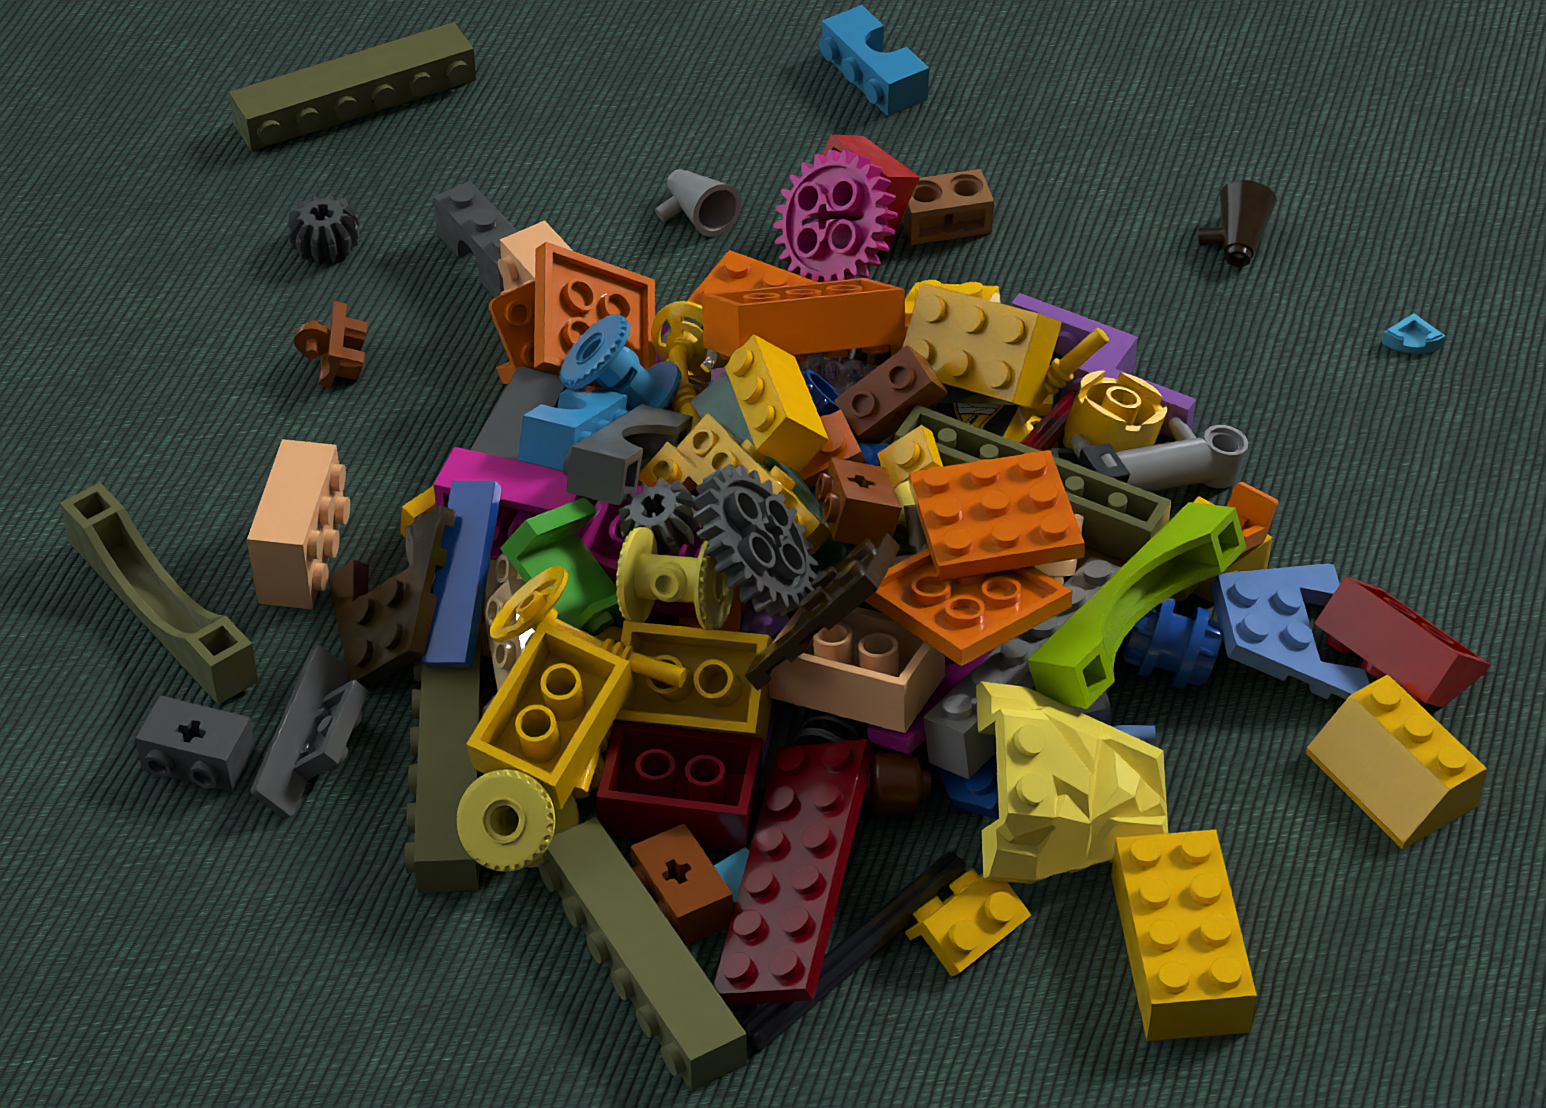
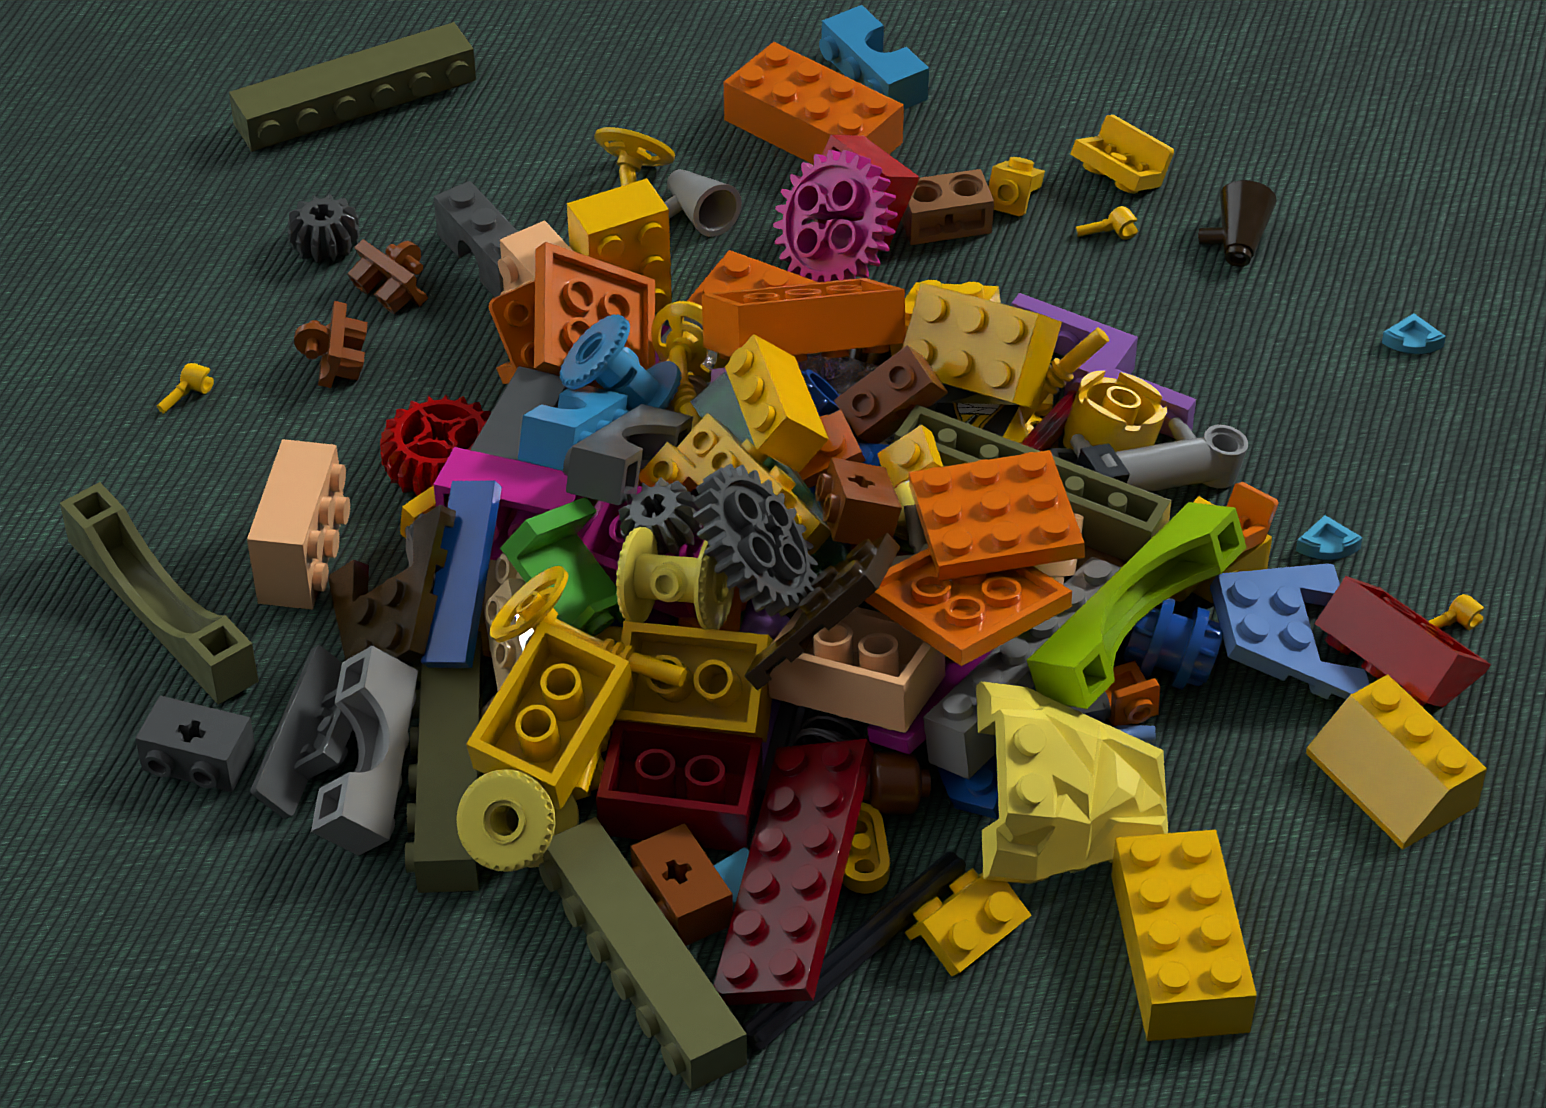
(192, 378): none -> yellow hand
(377, 700): none -> light grey arch
(393, 270): none -> dark orange hips
(423, 437): none -> red gear
(626, 230): none -> yellow brick
(631, 150): none -> yellow dish
(803, 103): none -> orange brick
(868, 854): none -> yellow plate
(1012, 184): none -> yellow bracket
(1119, 220): none -> yellow hand
(1125, 155): none -> yellow bracket
(1132, 696): none -> orange bracket
(1328, 540): none -> medium azure tile
(1463, 610): none -> yellow hand

